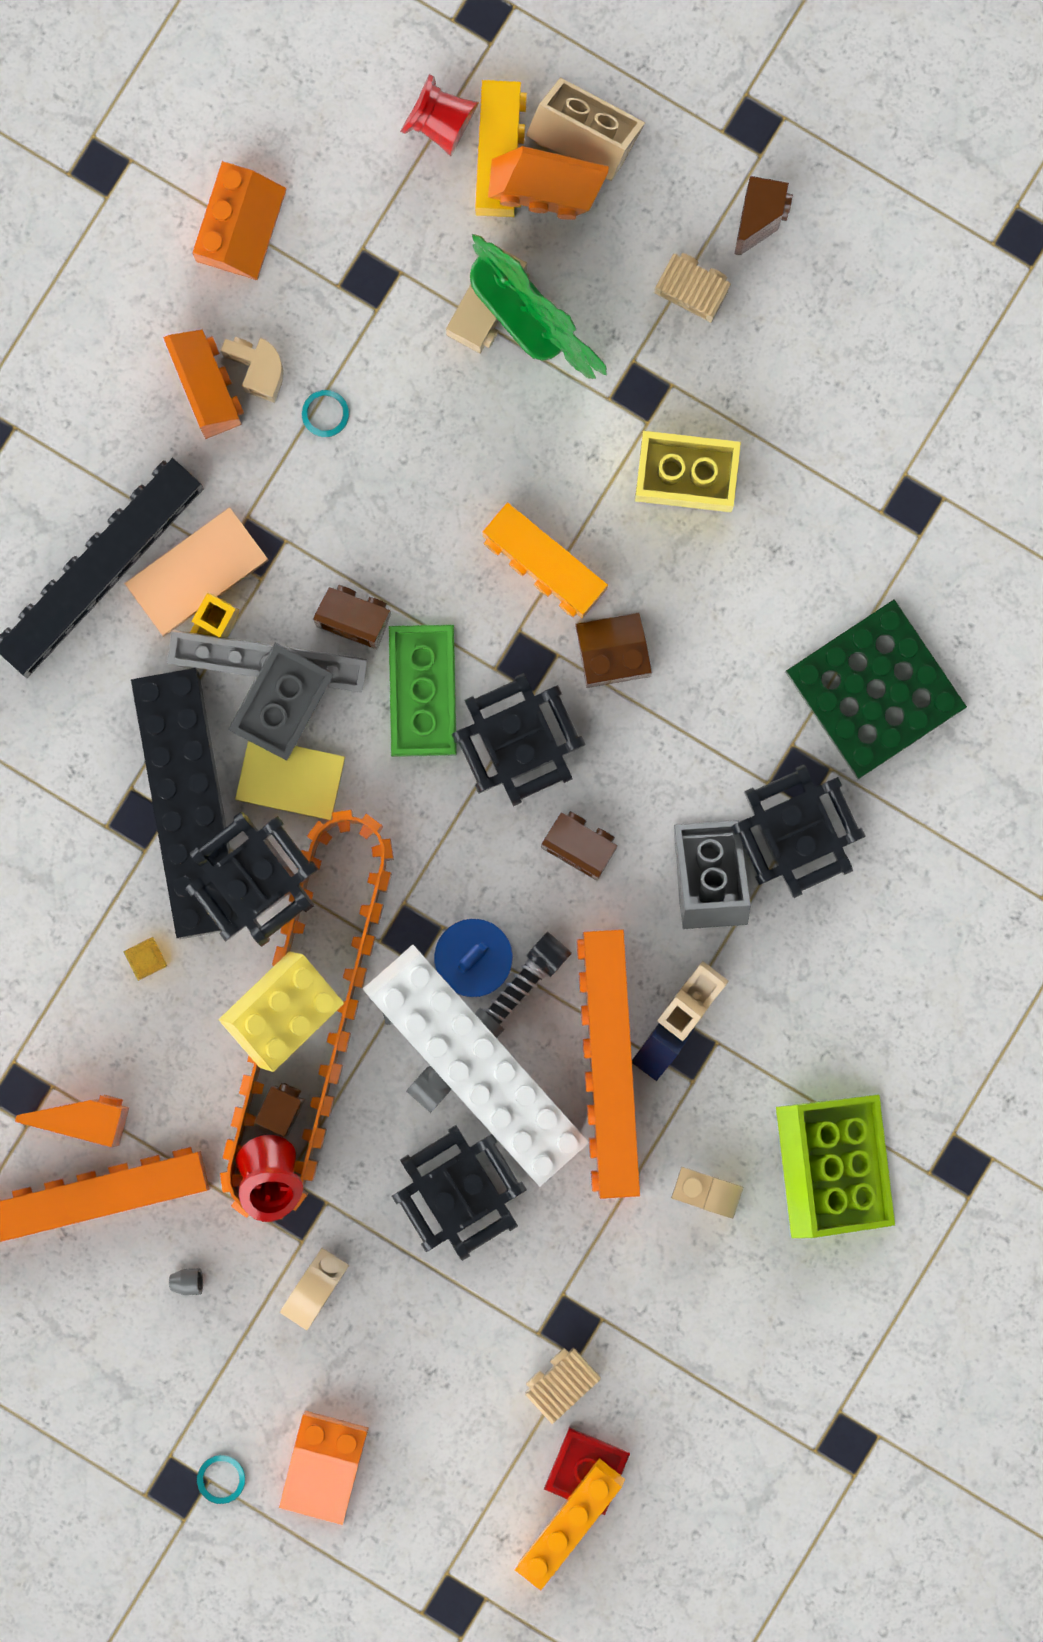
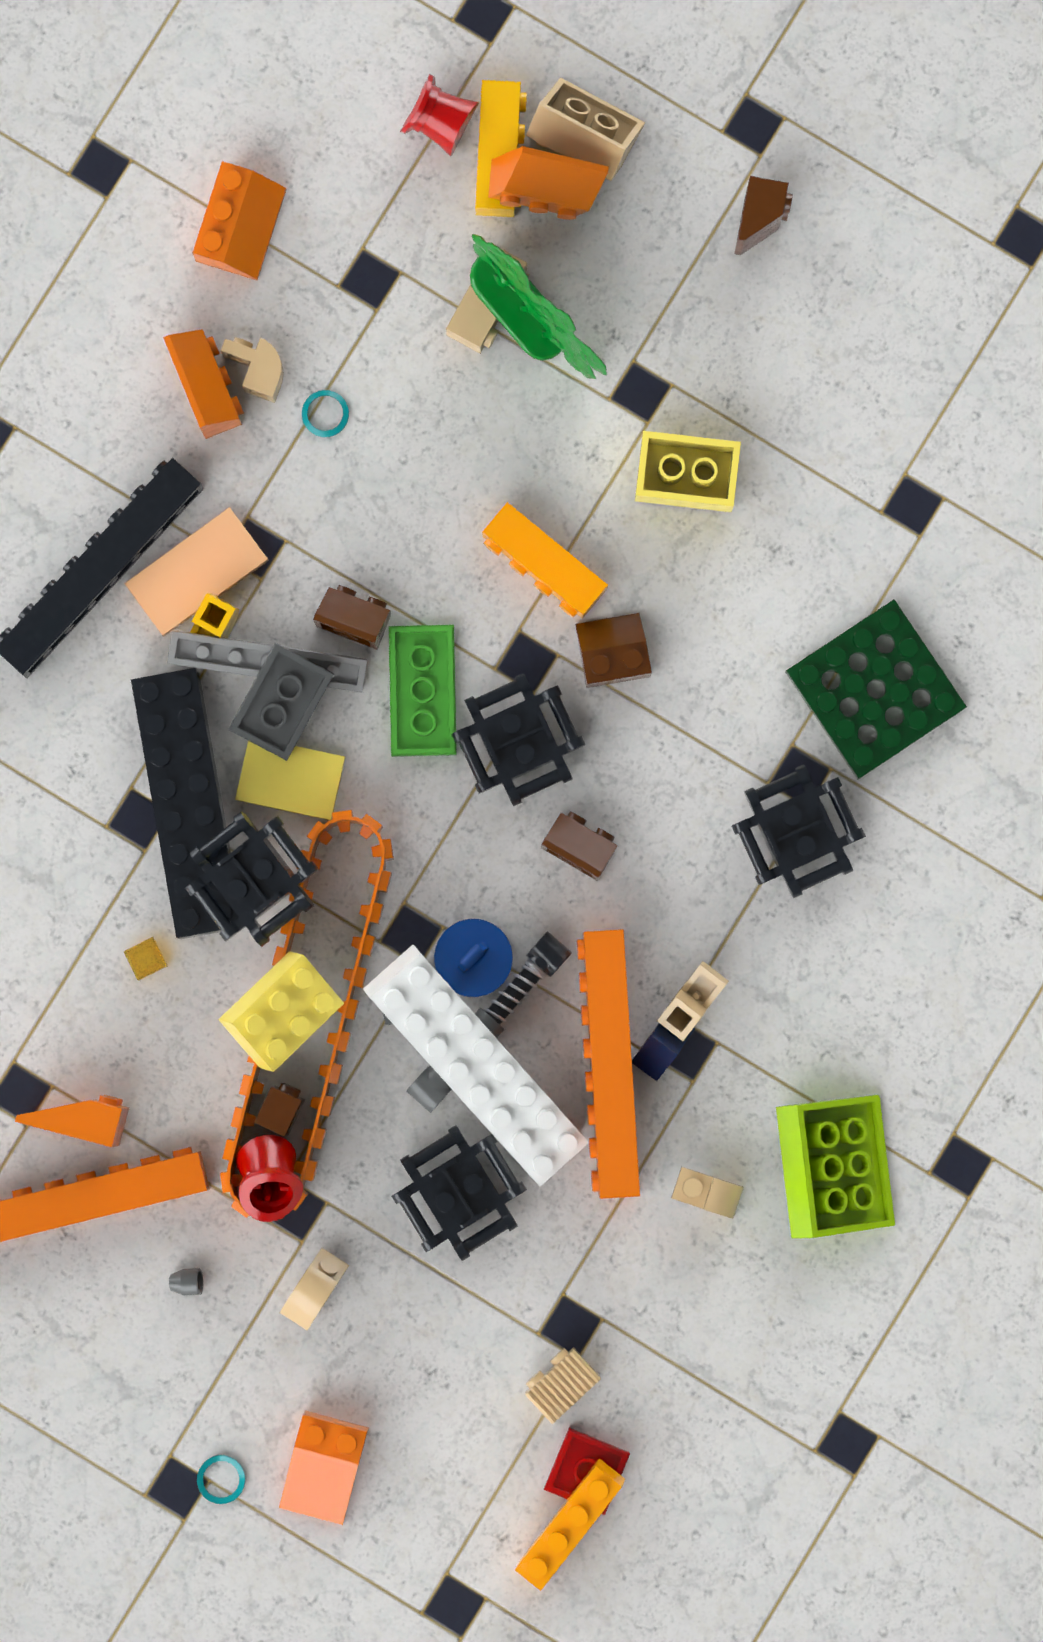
(693, 287): tan brick -> none
(711, 875): dark grey slope -> none

